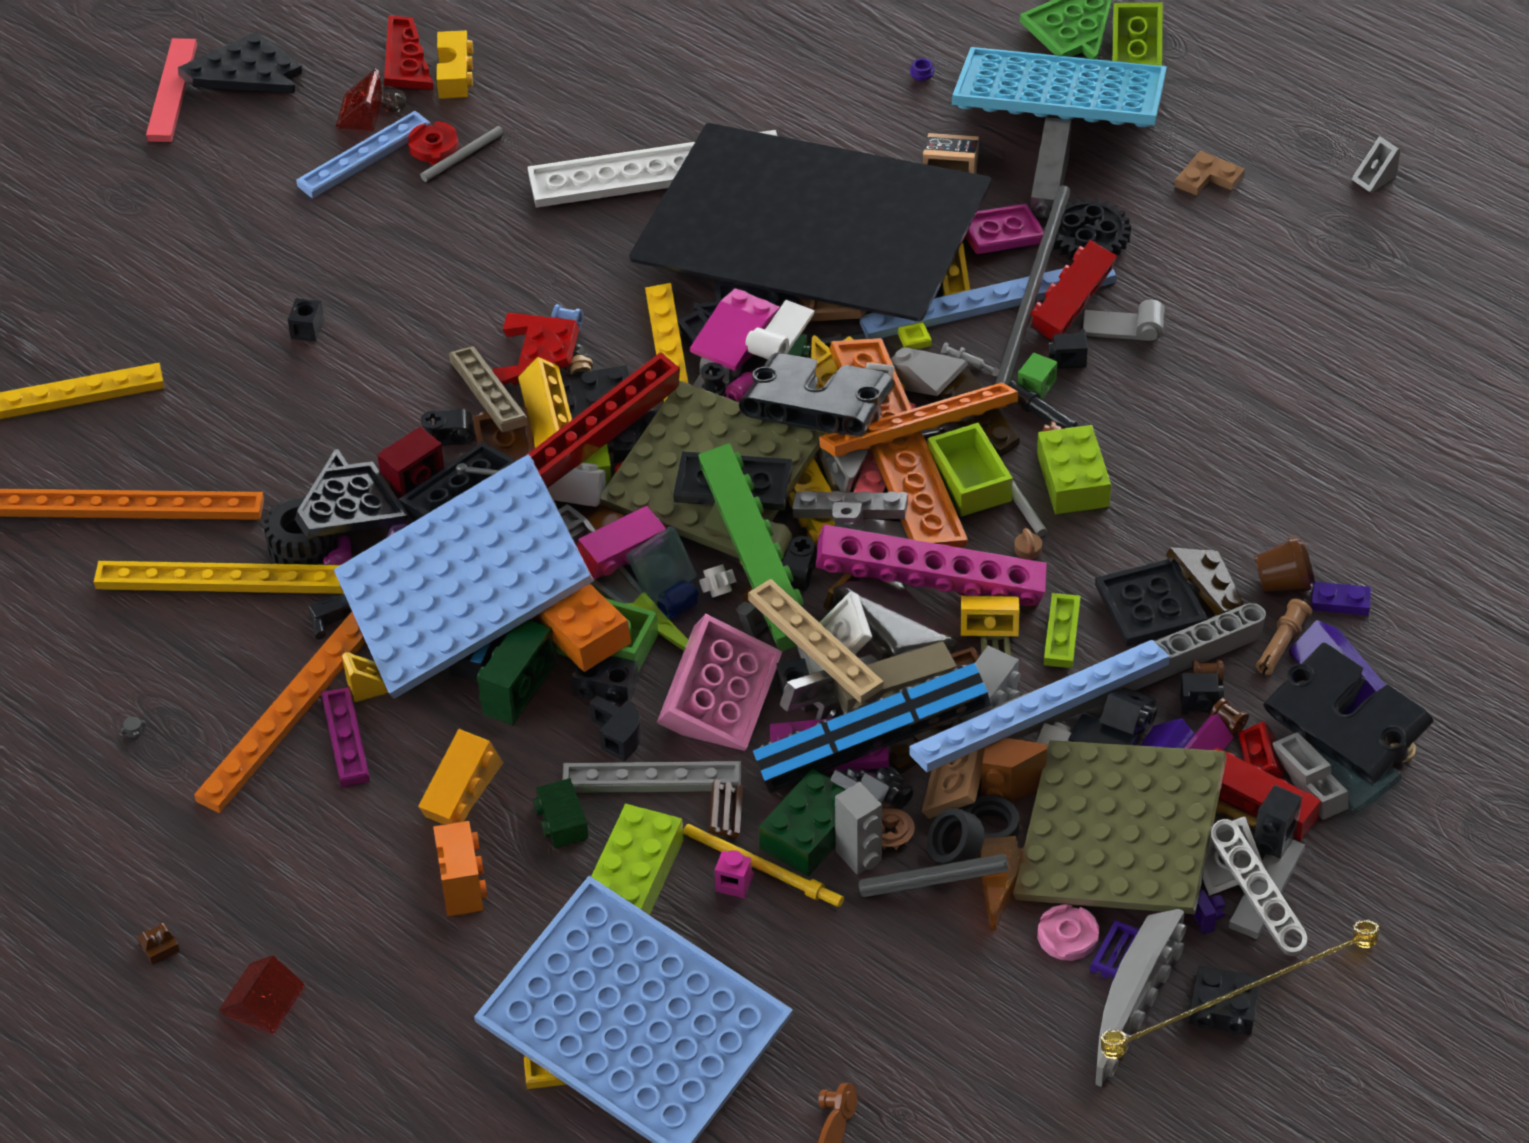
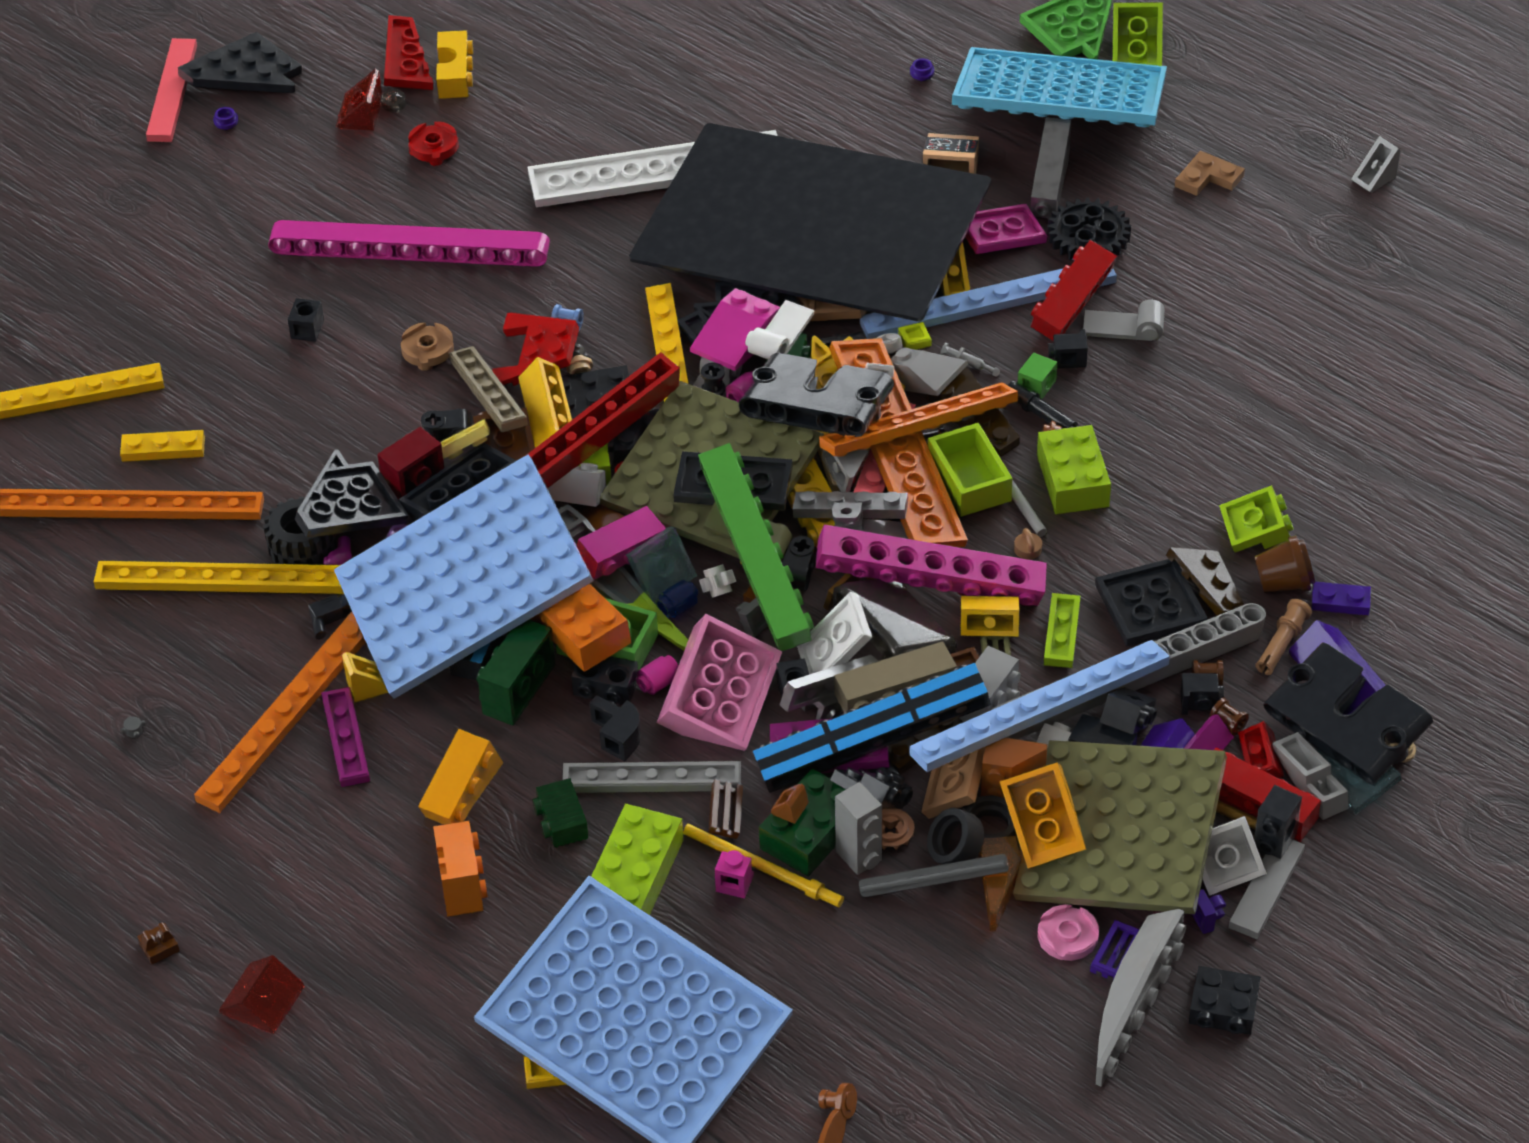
(162, 445): none -> yellow plate
(225, 118): none -> dark purple plate
(360, 156): light blue tile -> none
(409, 243): none -> dark pink beam
(427, 356): none -> medium nougat plate
(461, 154): light grey bar -> none
(462, 469): dark grey hinge -> none
(472, 435): none -> light yellow plate
(657, 674): none -> dark pink brick
(791, 803): none -> dark orange slope
(816, 641): tan plate -> none
(892, 342): none -> white tile
(1033, 285): dark grey piece -> none
(1043, 815): none -> light orange slope
(1115, 1041): clear yellow piece -> none
(1254, 872): white beam -> none
(1256, 519): none -> lime plate

